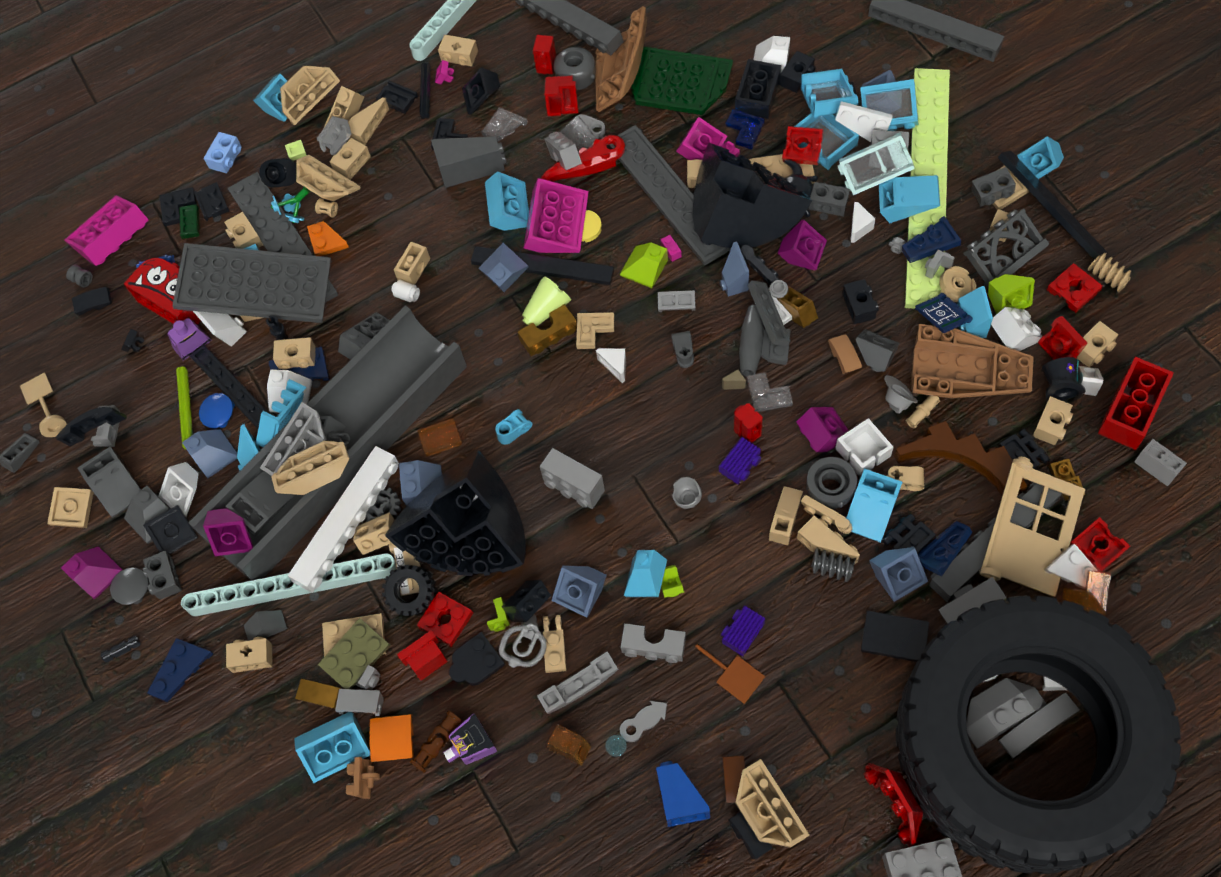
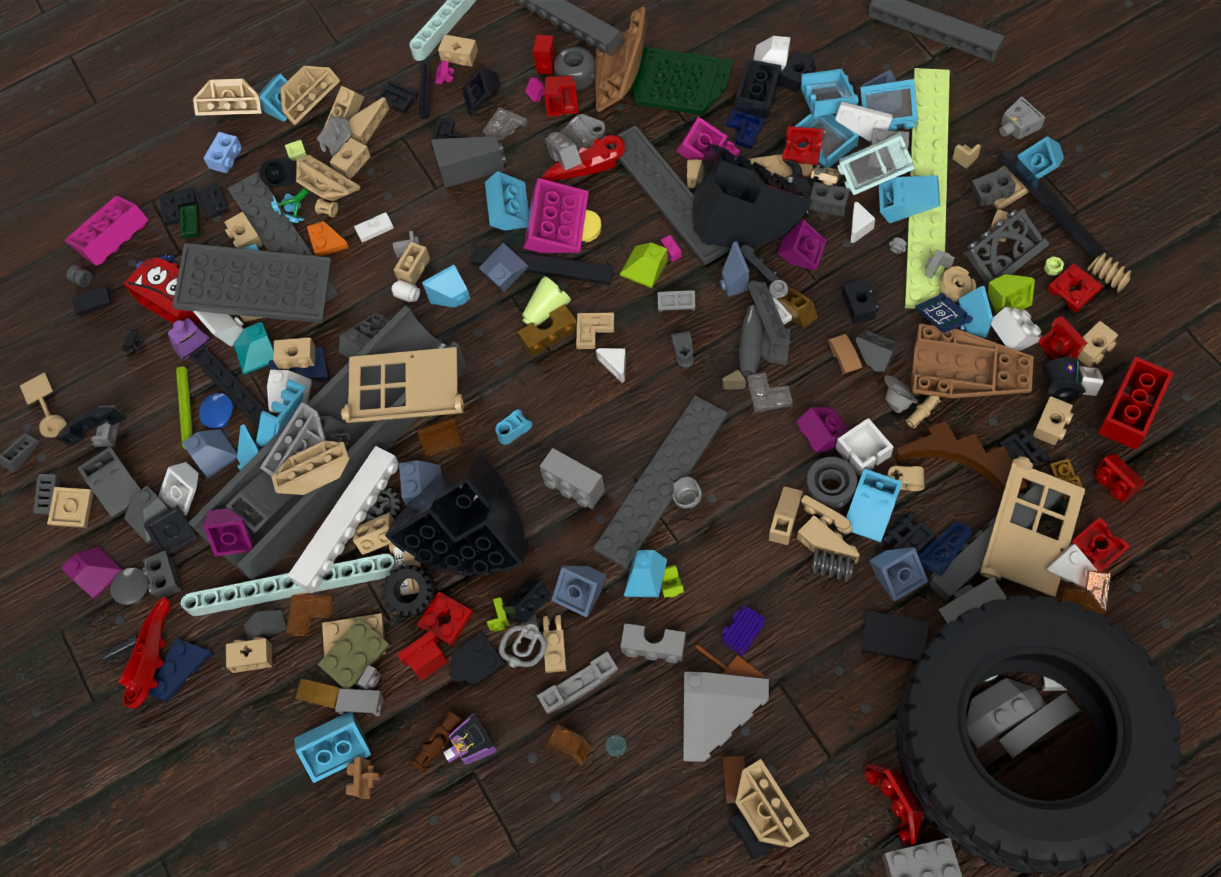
(43, 479): none -> dark grey slope
(145, 658): none -> red animal
(226, 98): none -> tan wedge
(254, 348): none -> teal slope
(276, 328): black pin -> none
(305, 607): none -> clear orange plate
(373, 227): none -> white plate
(391, 738): orange slope -> none
(401, 246): none -> light grey bracket
(429, 385): none -> tan door
(446, 288): none -> medium azure slope
(535, 89): none -> dark pink tile
(644, 720): light grey brick -> none
(655, 487): none -> dark grey plate
(679, 796): blue slope -> none
(715, 708): none -> light grey slope
(740, 460): dark purple brick -> none
(747, 422): red brick -> none
(827, 175): none -> tan plate
(937, 237): dark blue wing -> none
(965, 155): none -> tan panel
(1021, 119): none -> light grey torso
(1053, 266): none -> yellowish green tile
(1118, 478): none -> red slope
(1160, 462): light grey hinge -> none

